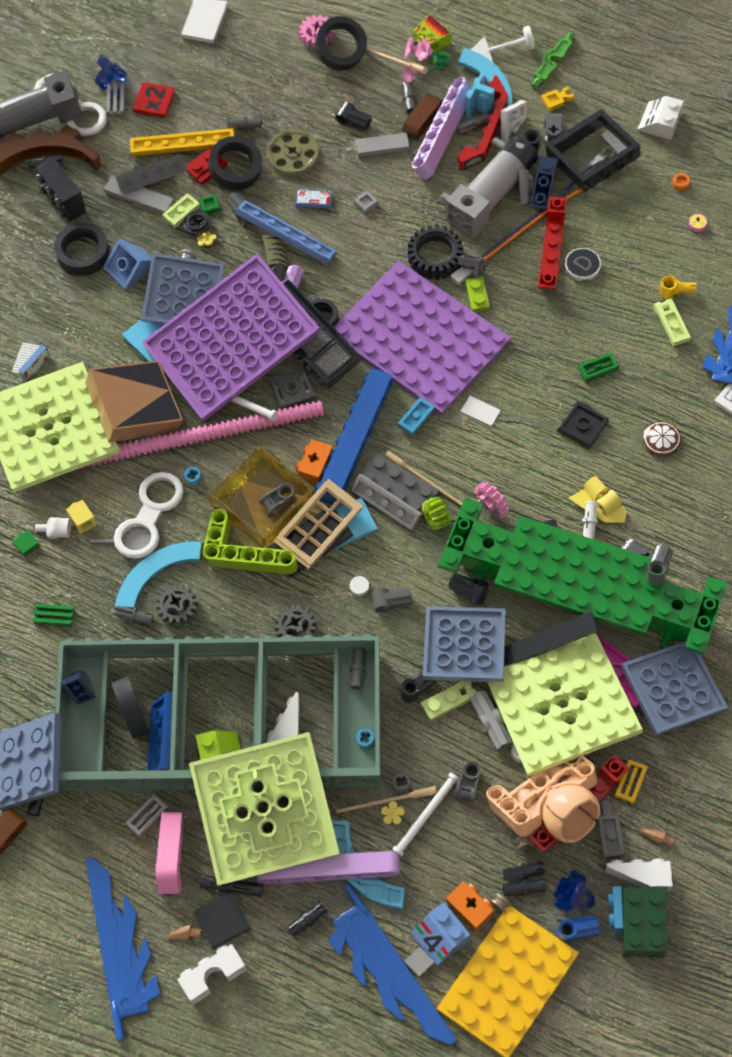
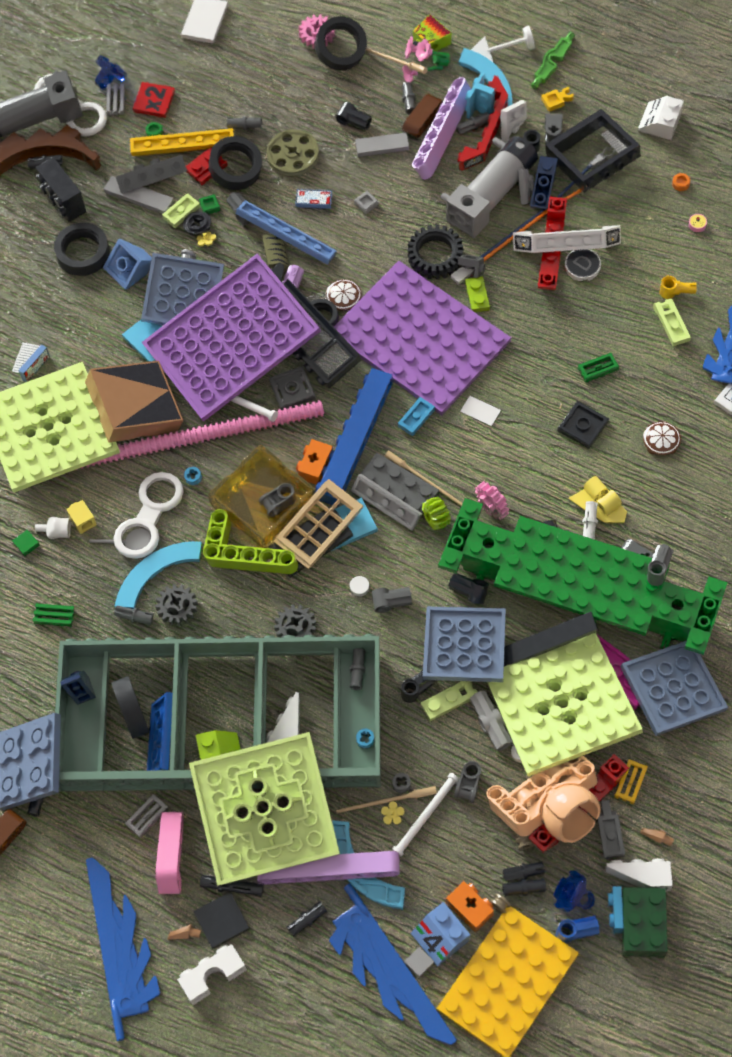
(154, 129): none -> green tile
(344, 294): none -> dish
(567, 240): none -> white slope

